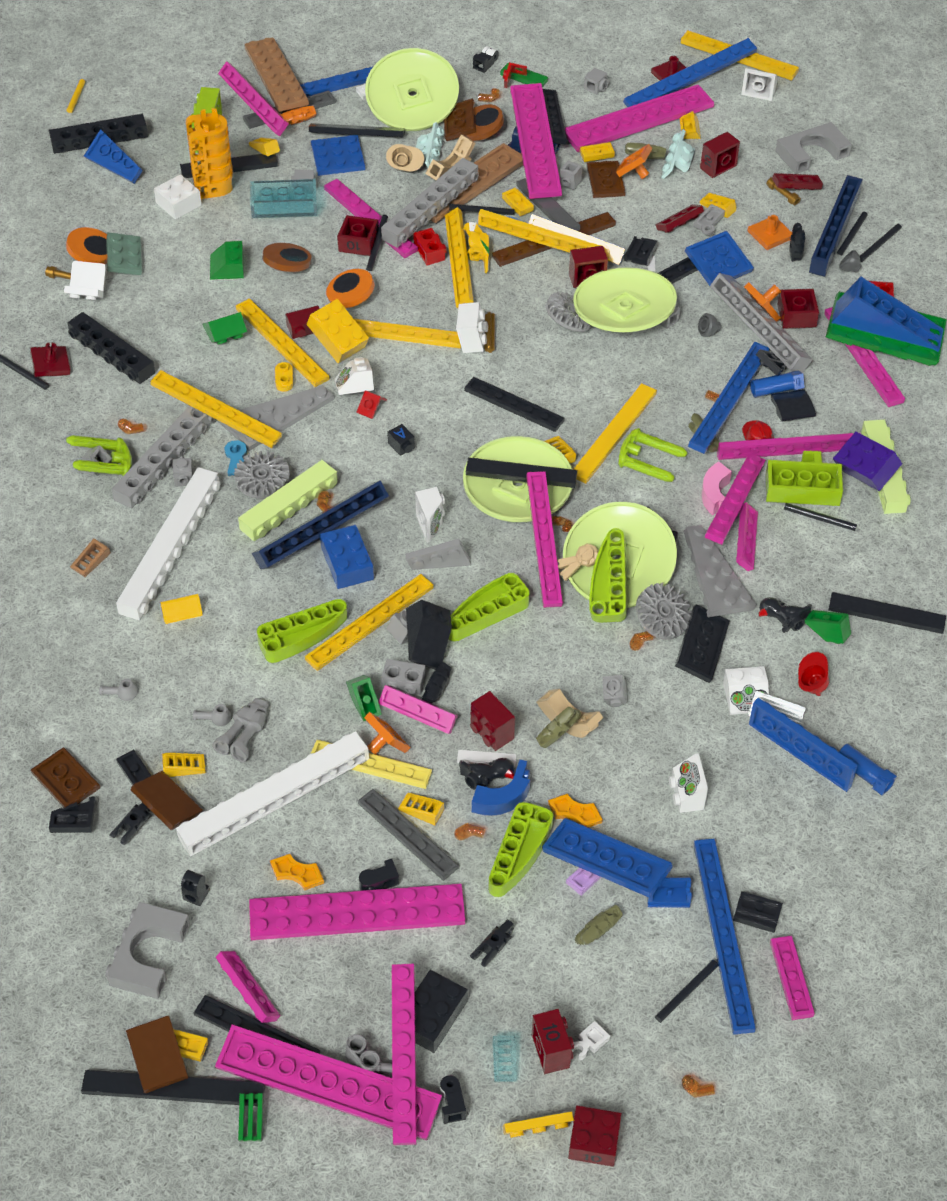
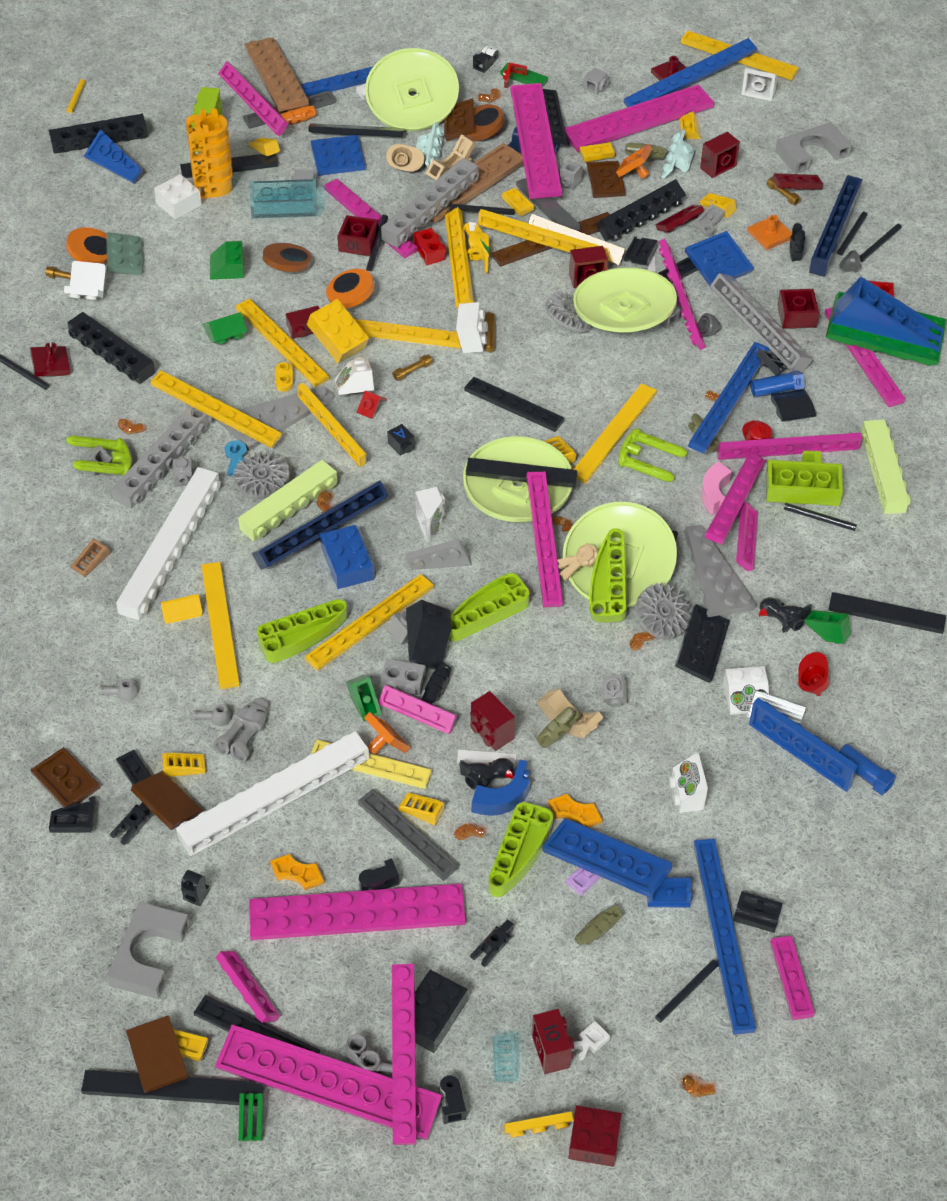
(220, 625): none -> yellow tile
(331, 425): none -> yellow tile
(399, 373): none -> pearl gold bar
(671, 190): none -> black brick
(682, 299): none -> dark pink plate
(765, 299): orange tile -> none
(867, 461): dark purple brick -> none

